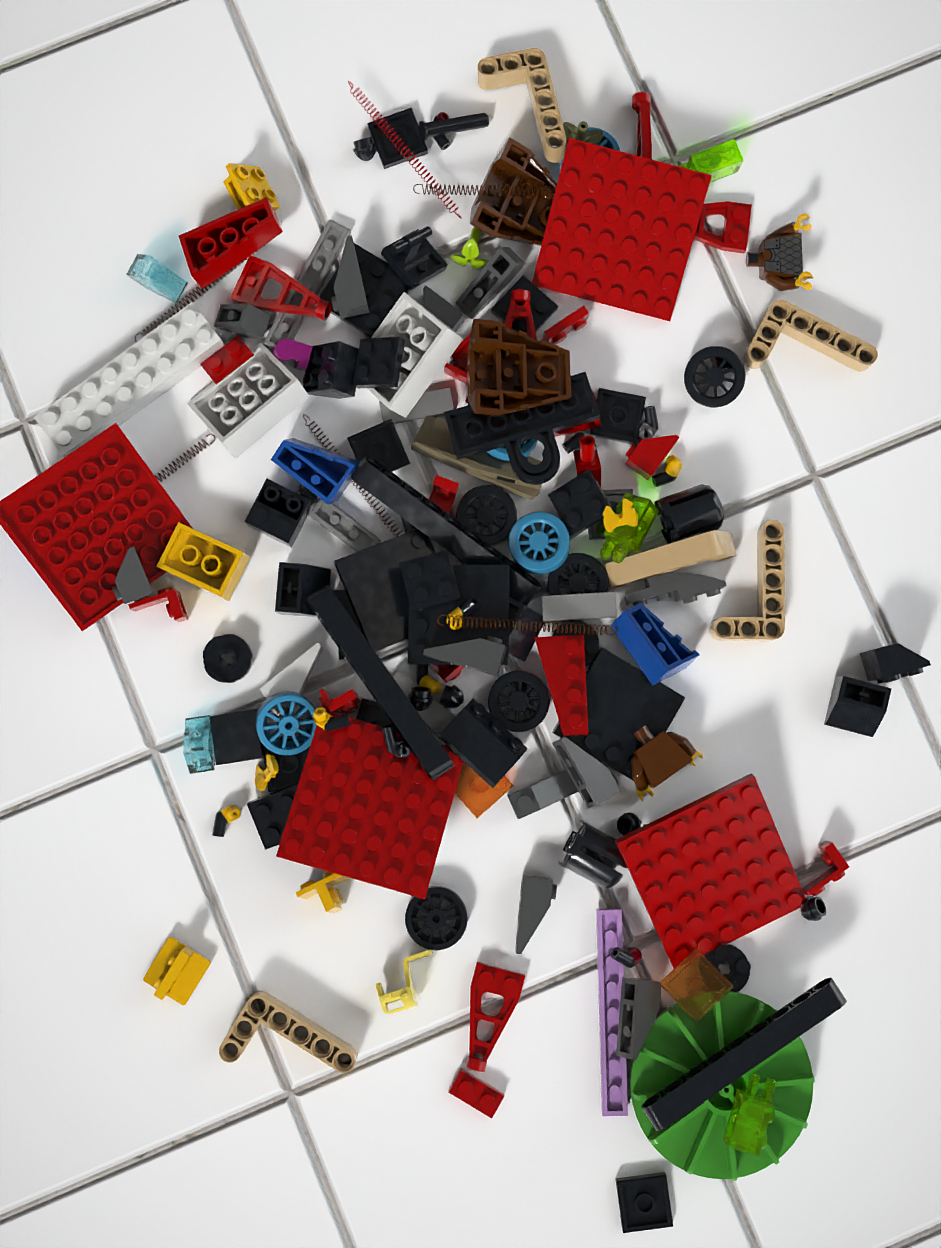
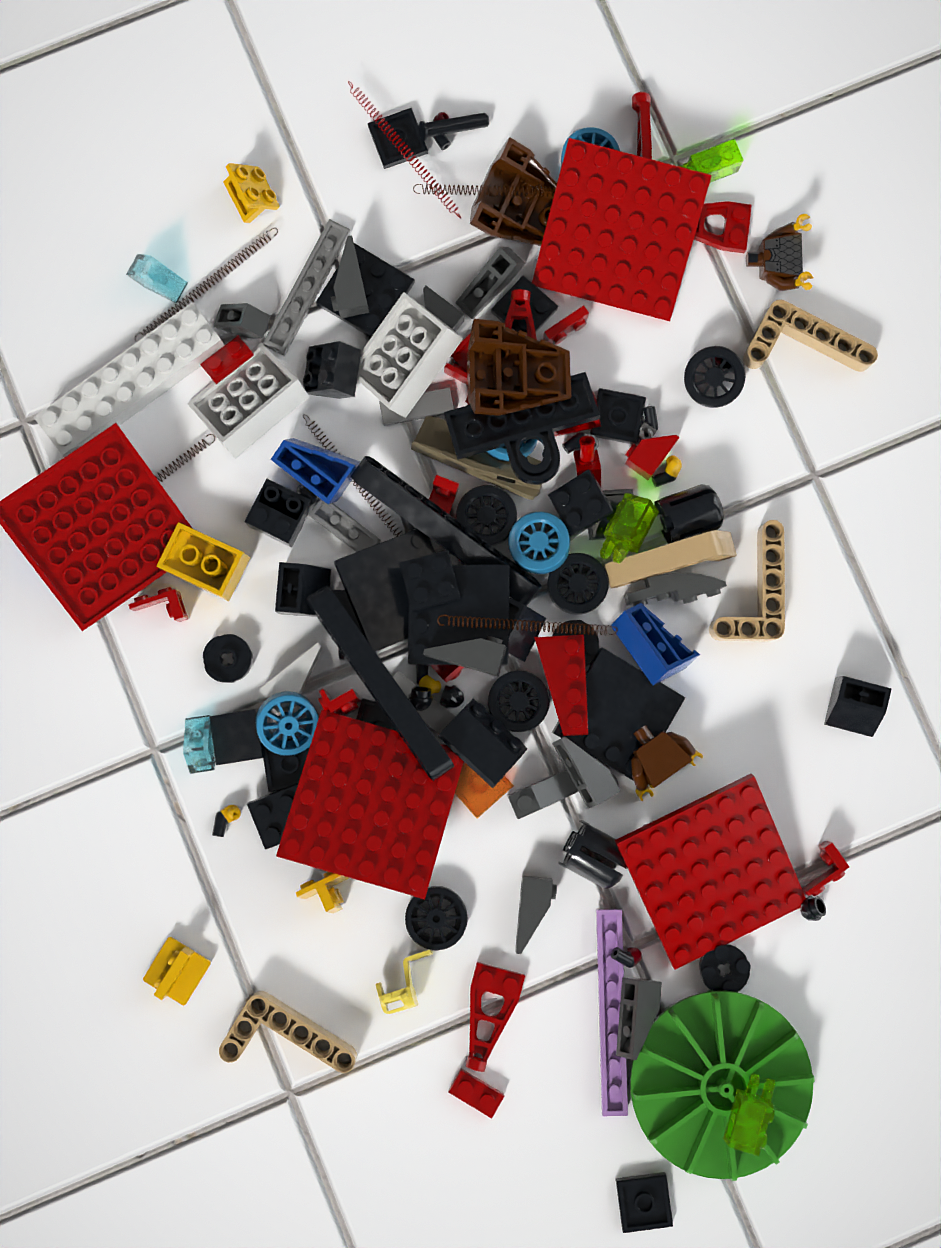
(131, 578): dark grey slope -> none
(228, 240): red wedge -> none
(252, 283): red plate -> none
(263, 776): yellow piece -> none
(292, 350): magenta leg -> none
(329, 722): arm -> none
(364, 148): black plate -> none
(379, 362): black plate -> none
(381, 444): black tile -> none
(394, 744): black arm -> none
(414, 258): black plate -> none
(462, 610): arm -> none
(470, 251): lime plant -> none
(531, 68): tan beam -> none
(579, 606): light grey tile -> none
(581, 133): olive plant -> none
(627, 823): black plate -> none
(628, 516): yellow piece -> none
(696, 985): clear orange tile -> none
(743, 1054): black beam -> none
(889, 661): black slope -> none

